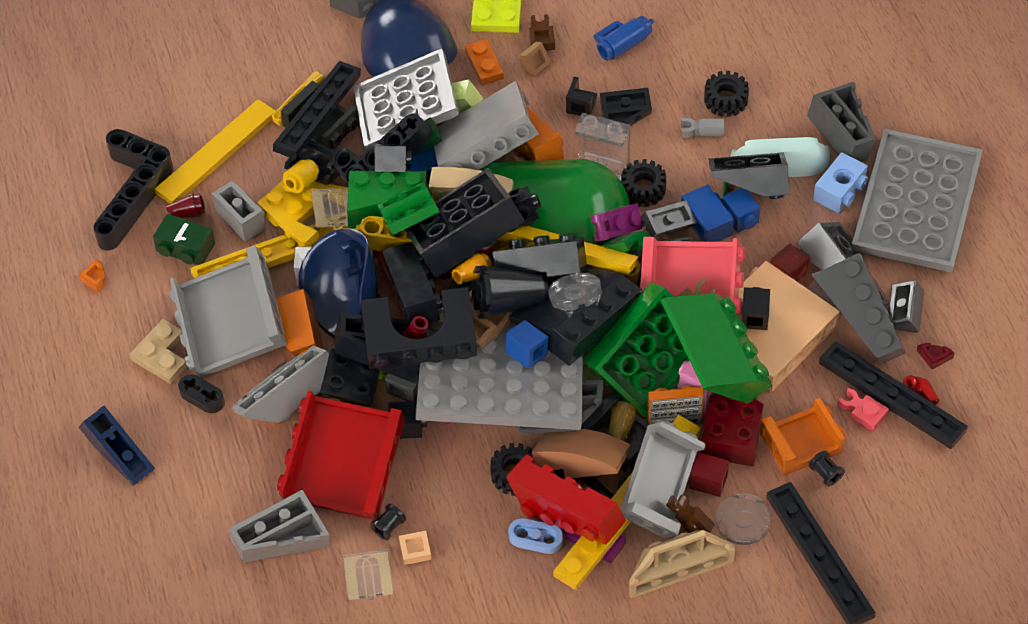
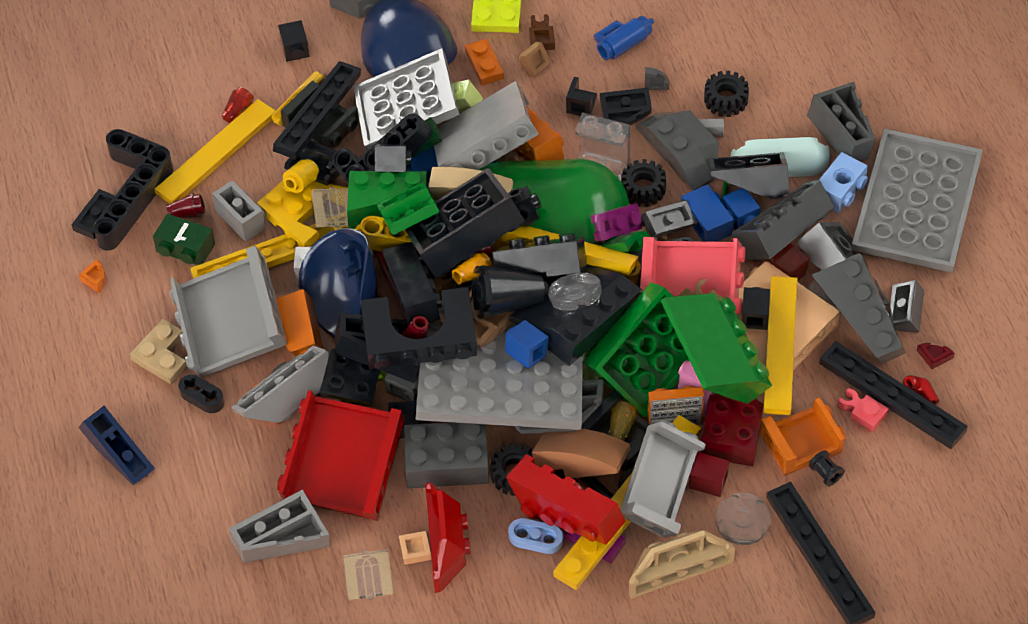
(85, 221): none -> black plate
(238, 102): none -> clear red cone
(293, 40): none -> black brick
(388, 521): black bush -> none
(446, 454): none -> dark grey brick
(446, 536): none -> red wedge
(656, 79): none -> dark grey tile
(682, 144): none -> dark grey wedge
(690, 517): reddish brown plate -> none
(780, 345): none -> yellow tile
(784, 221): none -> dark grey wedge

